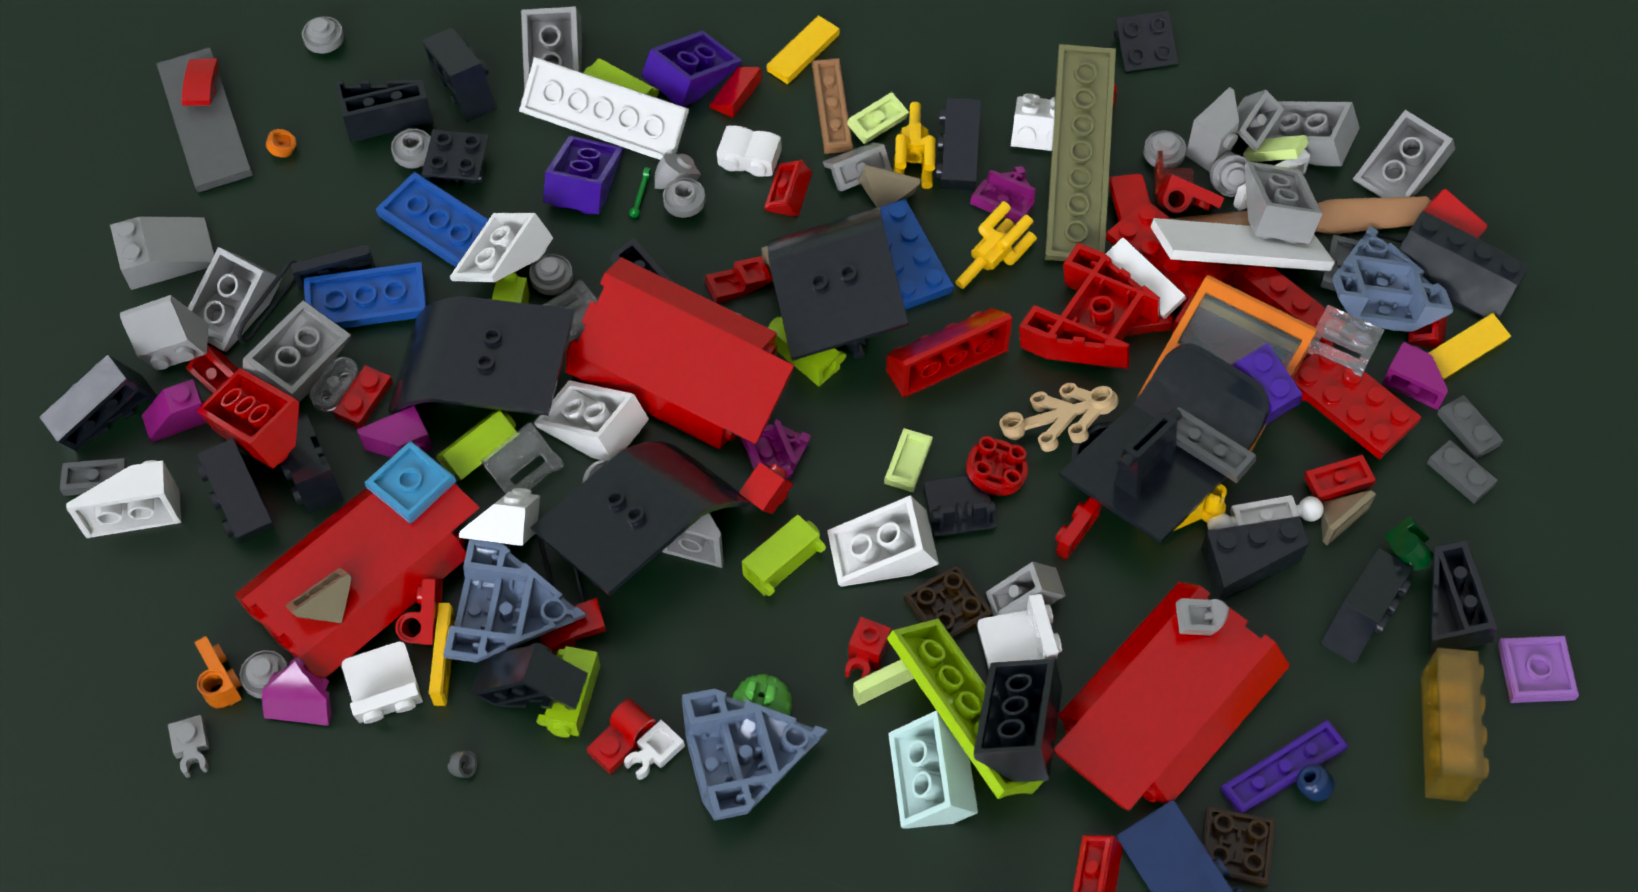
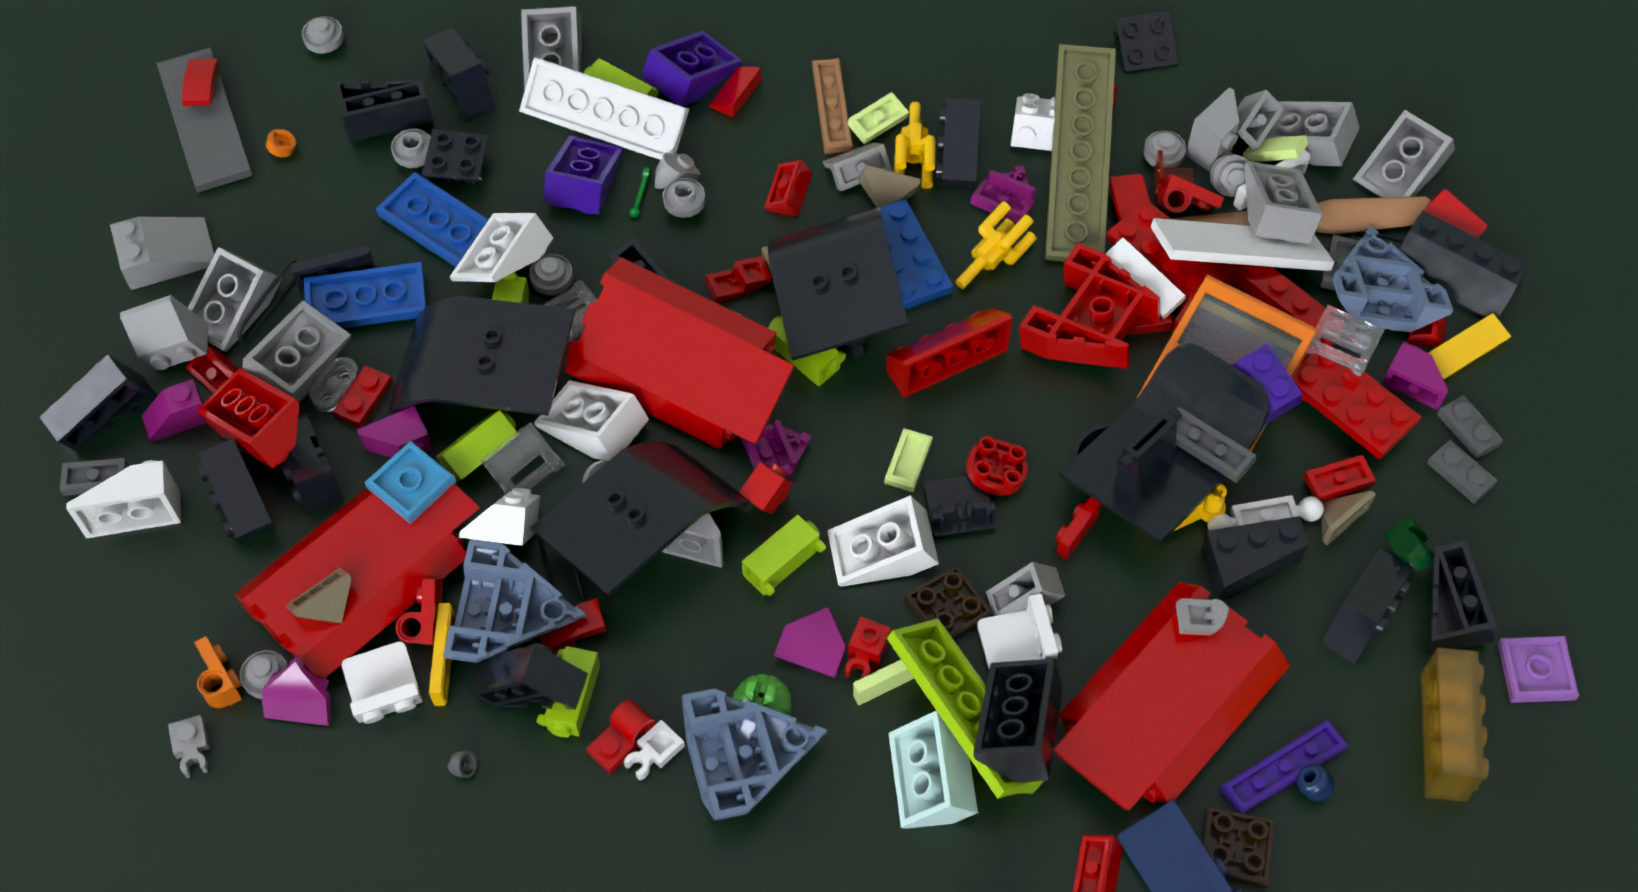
(749, 151): white brick -> none
(803, 49): yellow tile -> none
(813, 643): none -> magenta slope
(1095, 402): tan plant -> none

